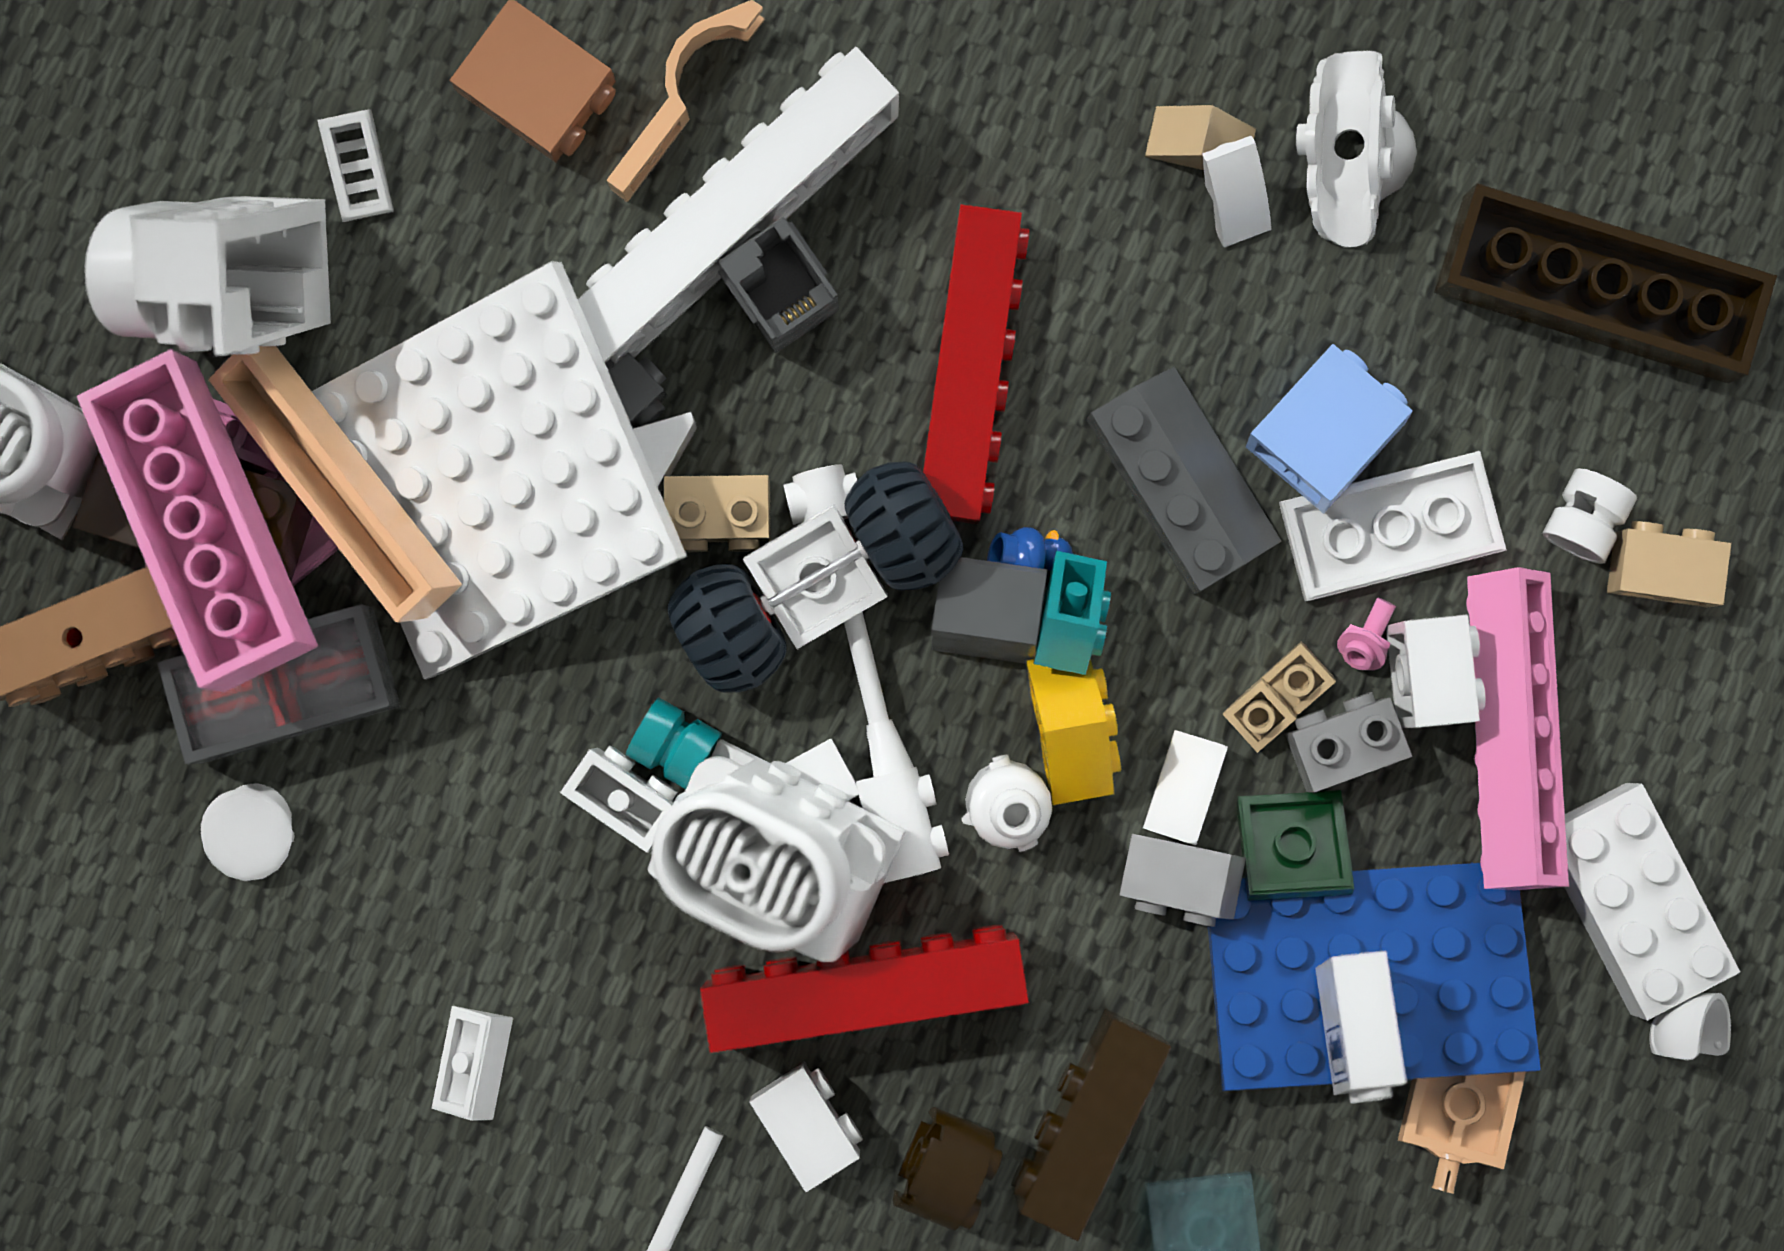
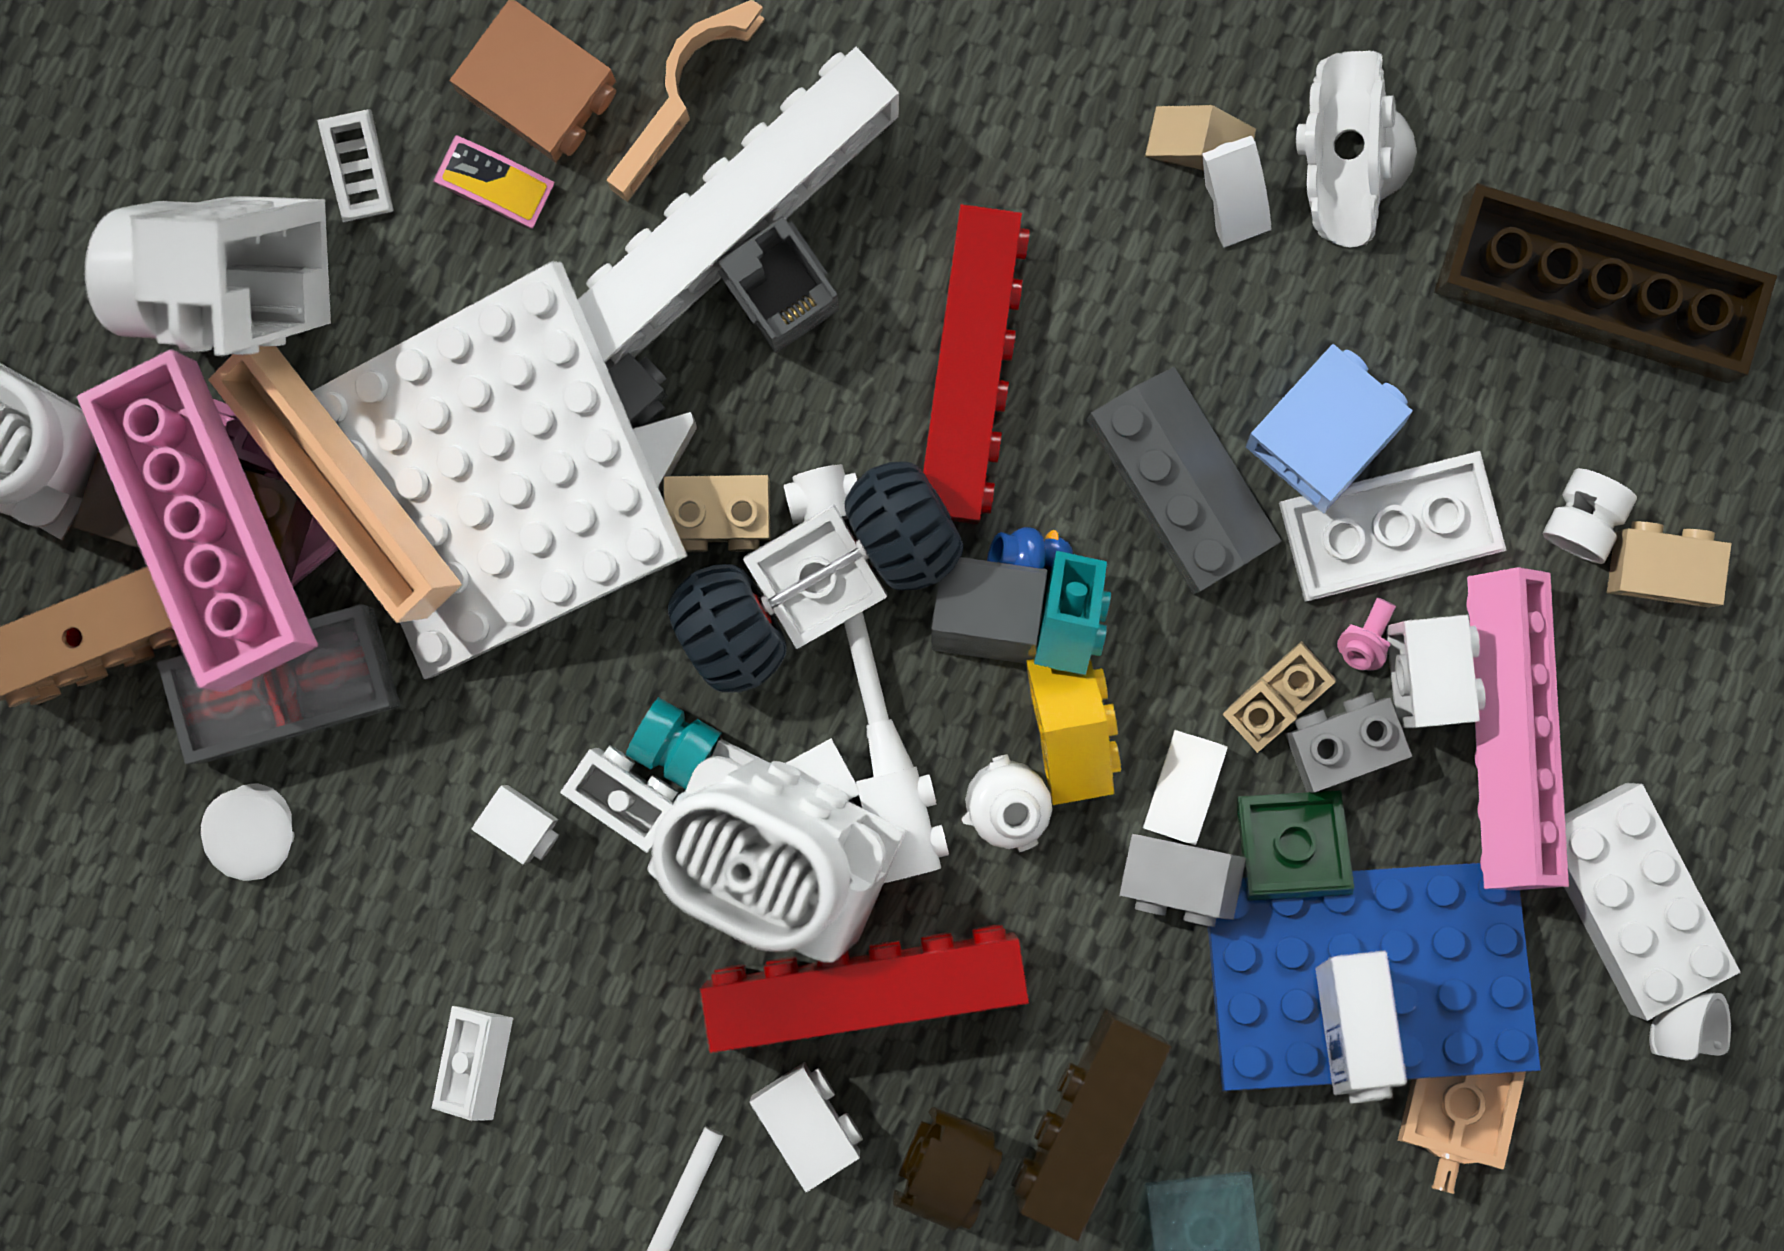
(493, 182): none -> slope
(517, 825): none -> white brick

